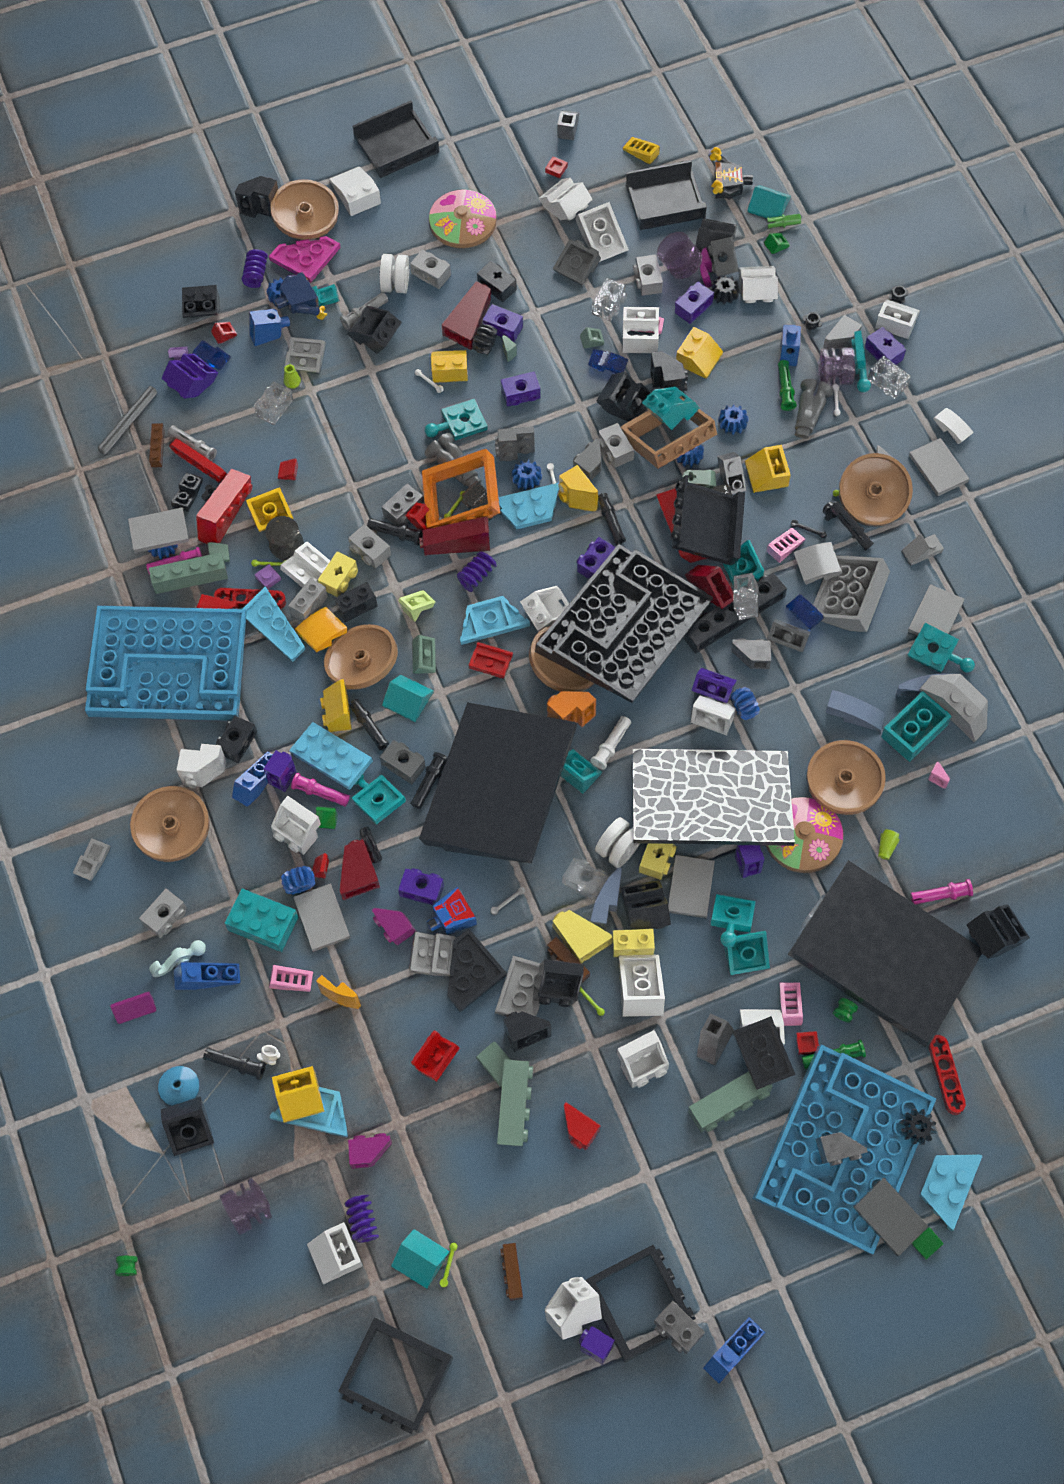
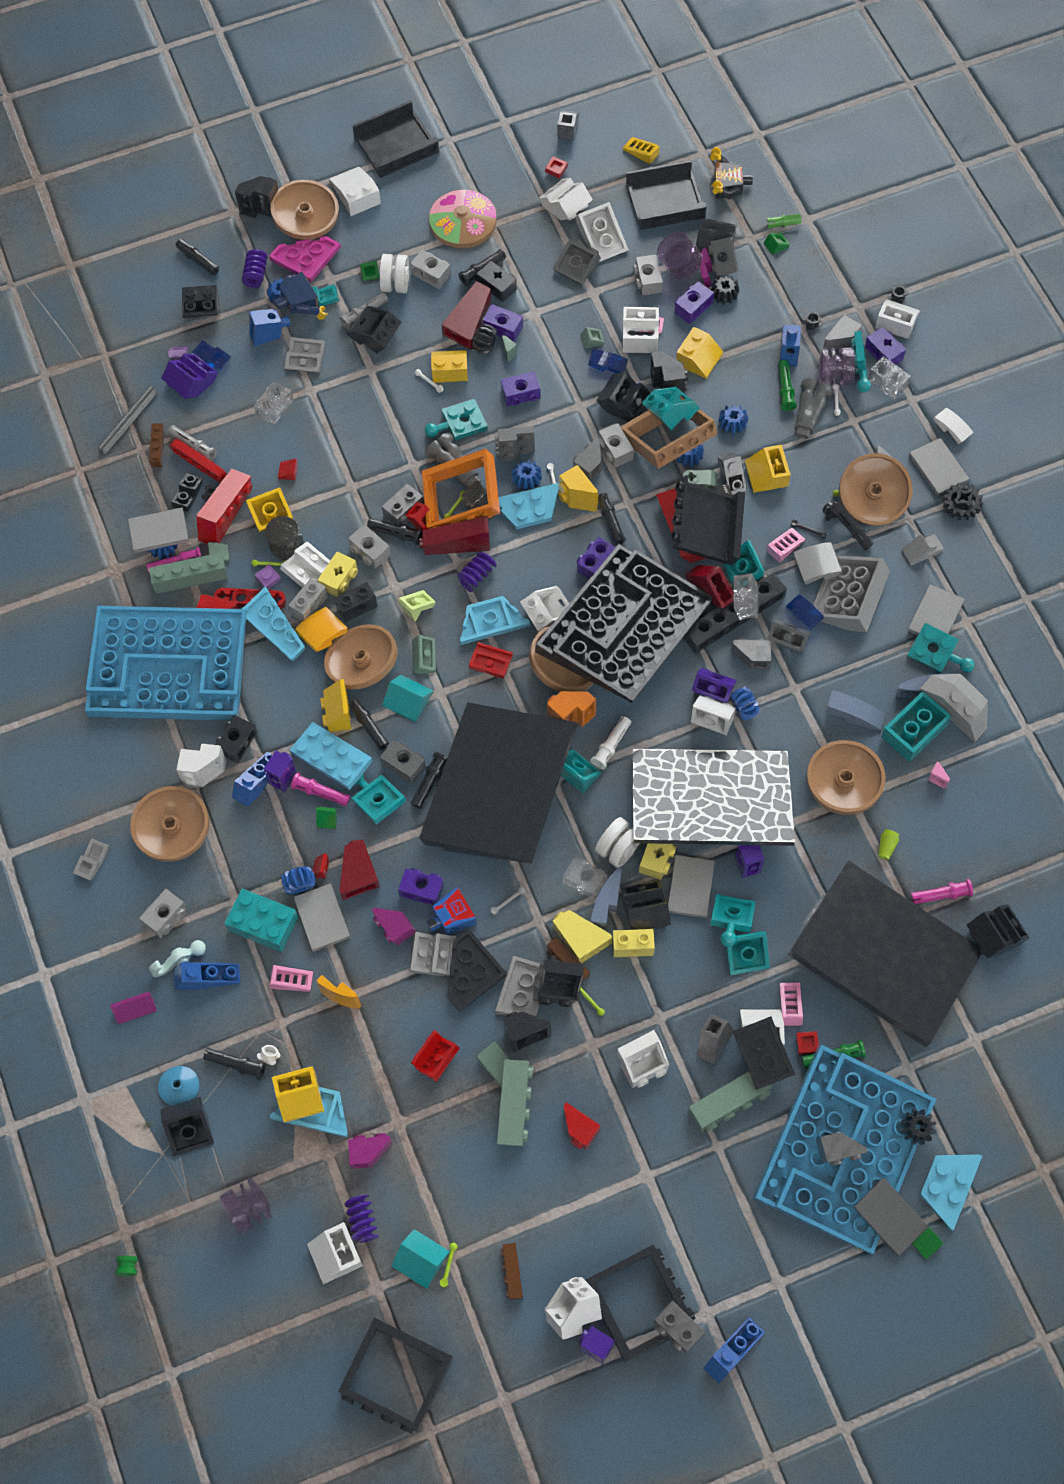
(192, 253): none -> black pin
(223, 331): red slope -> none
(291, 377): lime cone -> none
(295, 826): white piece -> none
(369, 271): none -> green slope
(370, 845): black axle -> none
(471, 273): none -> black pin
(609, 299): clear brick -> none
(641, 985): white slope -> none
(758, 284): white piece -> none
(768, 202): teal slope -> none
(816, 837): dish -> none
(845, 1010): green wheel -> none
(943, 1075): red beam -> none
(962, 501): none -> black gear

